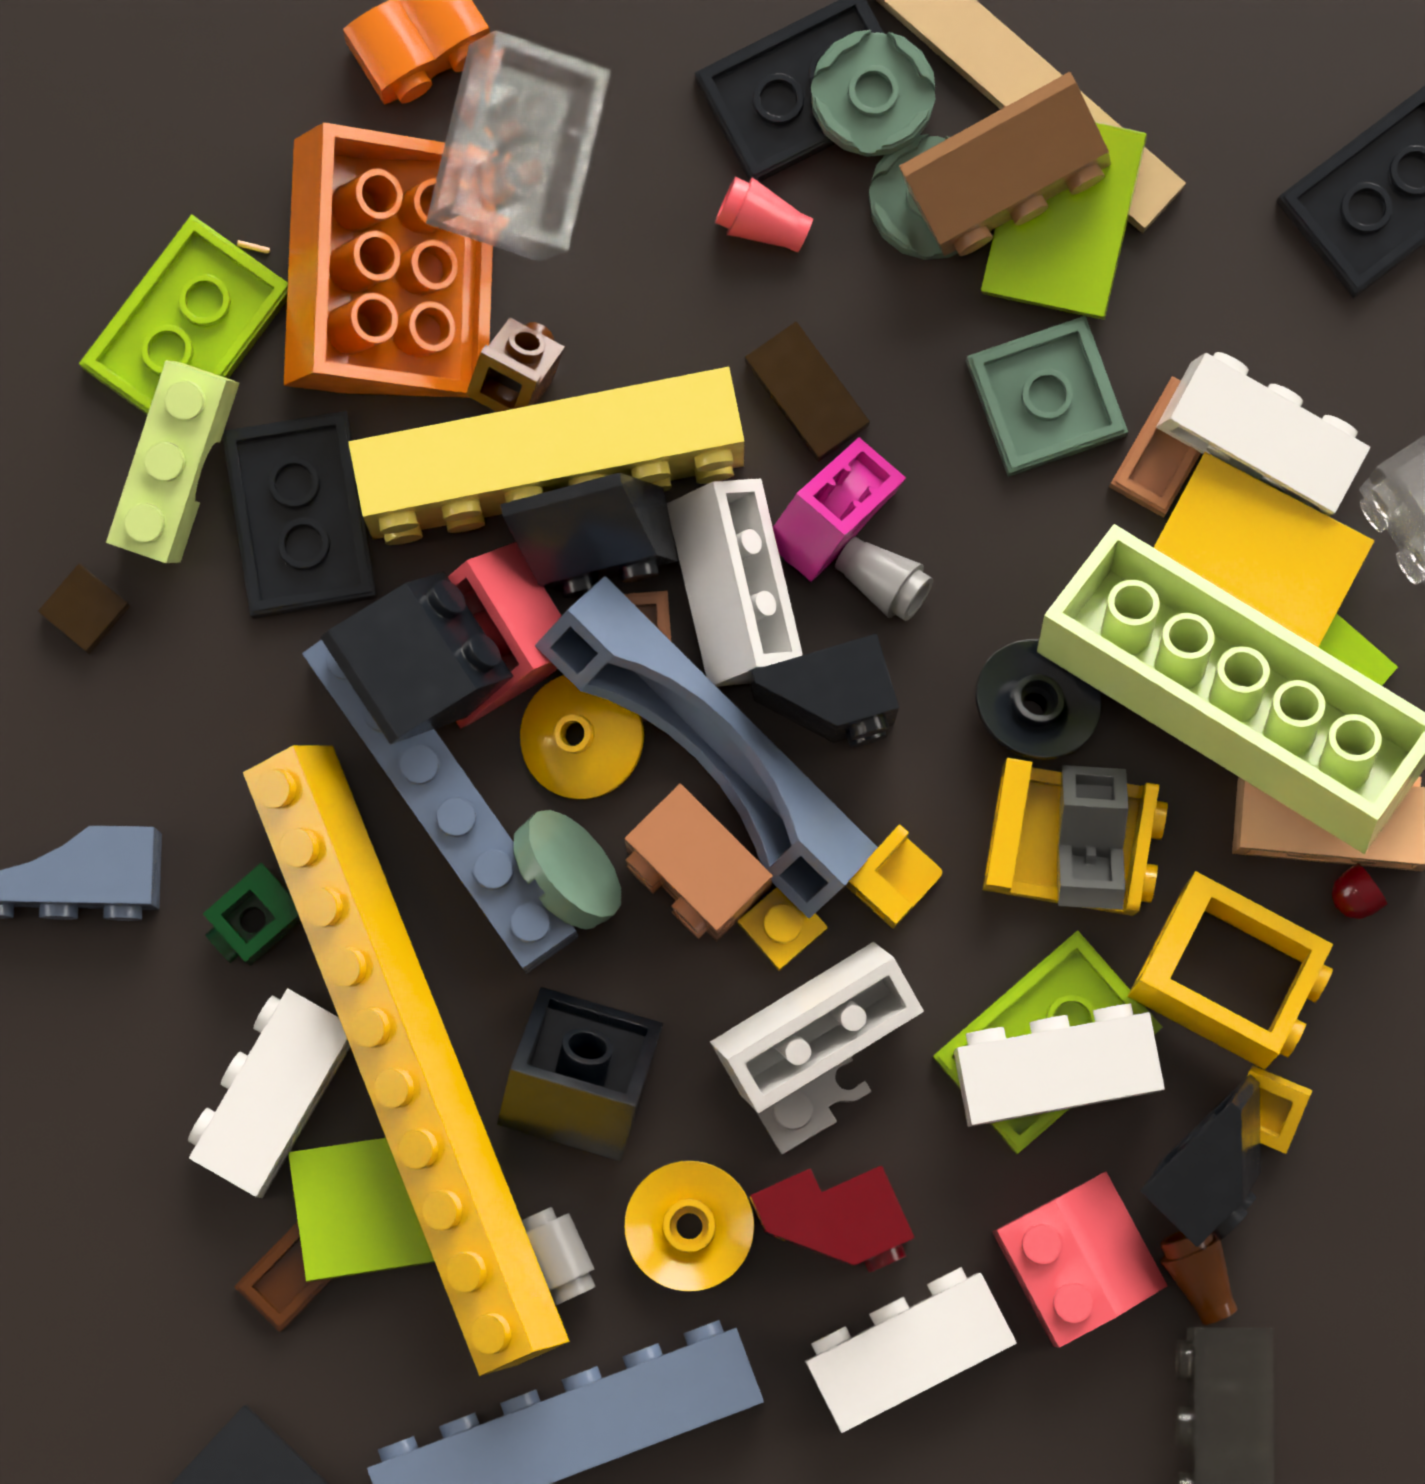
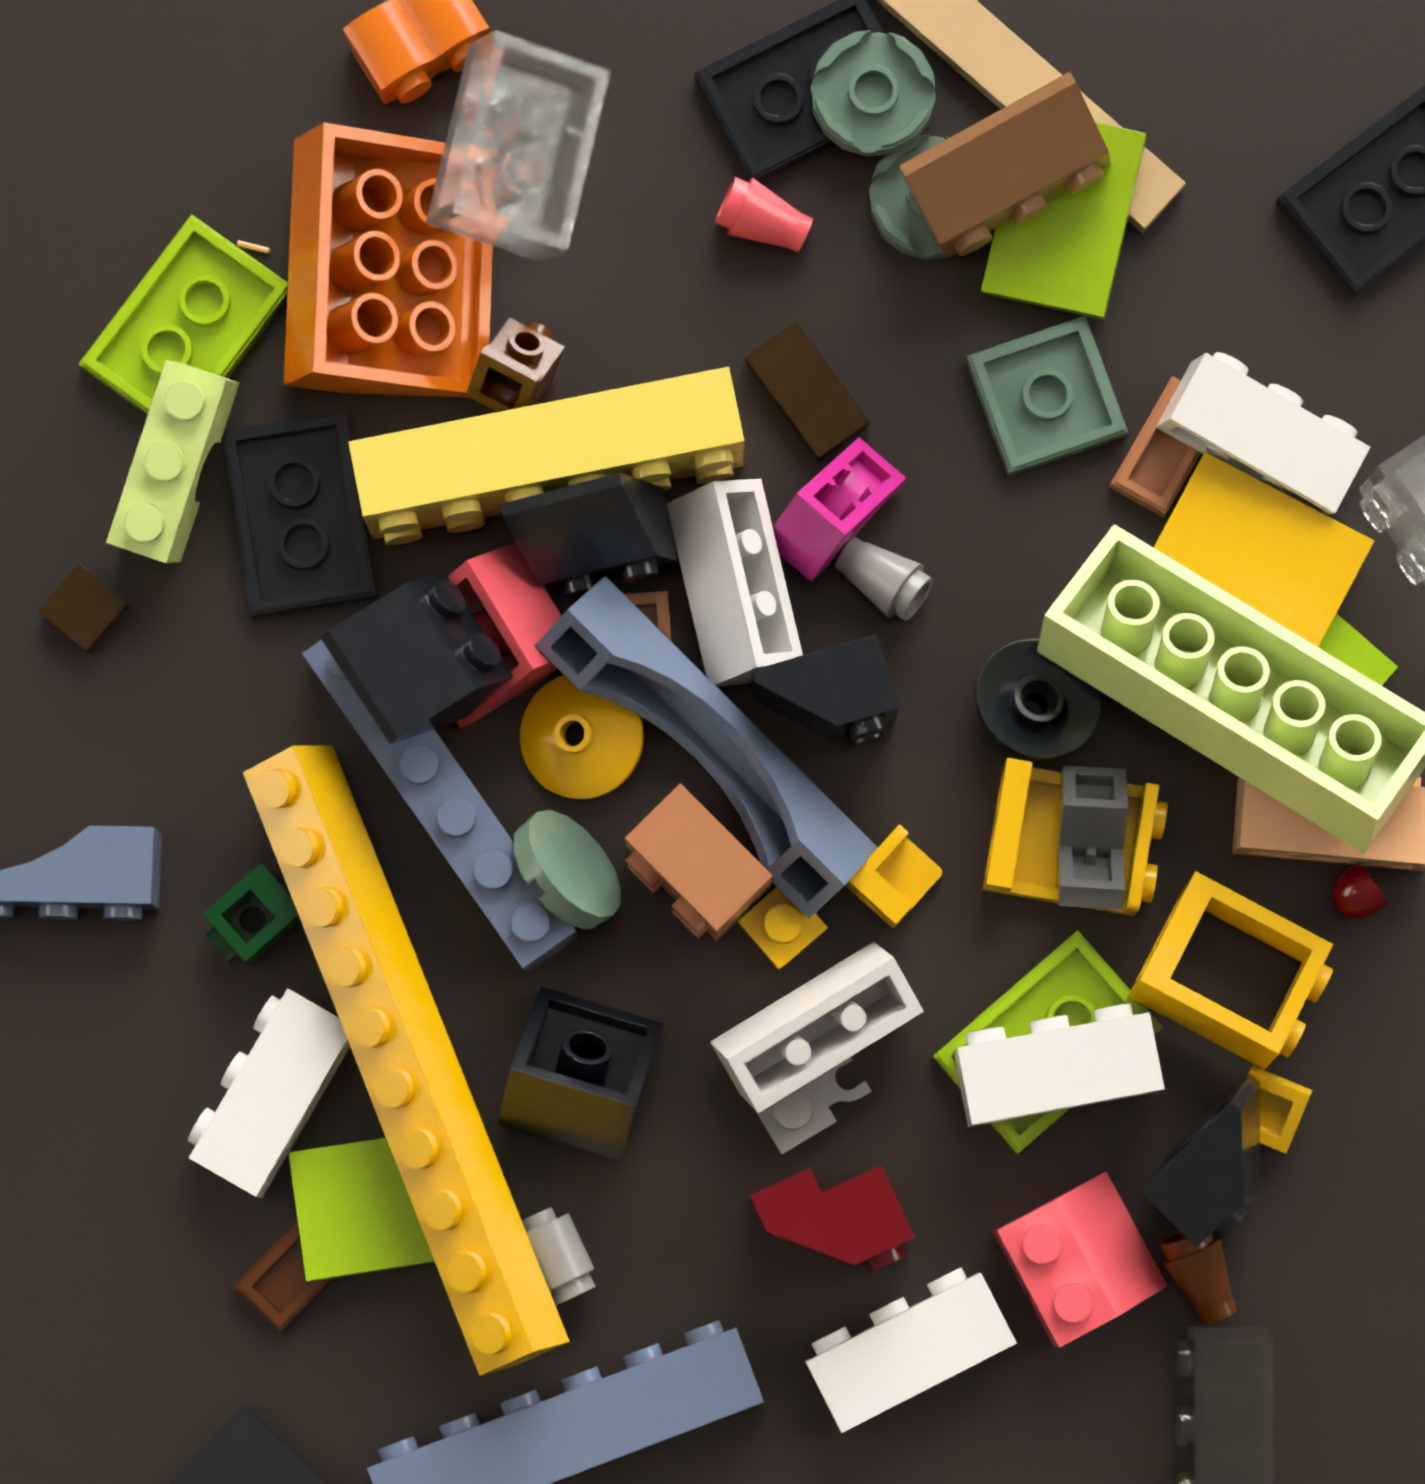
(683, 1190): yellow dish -> none

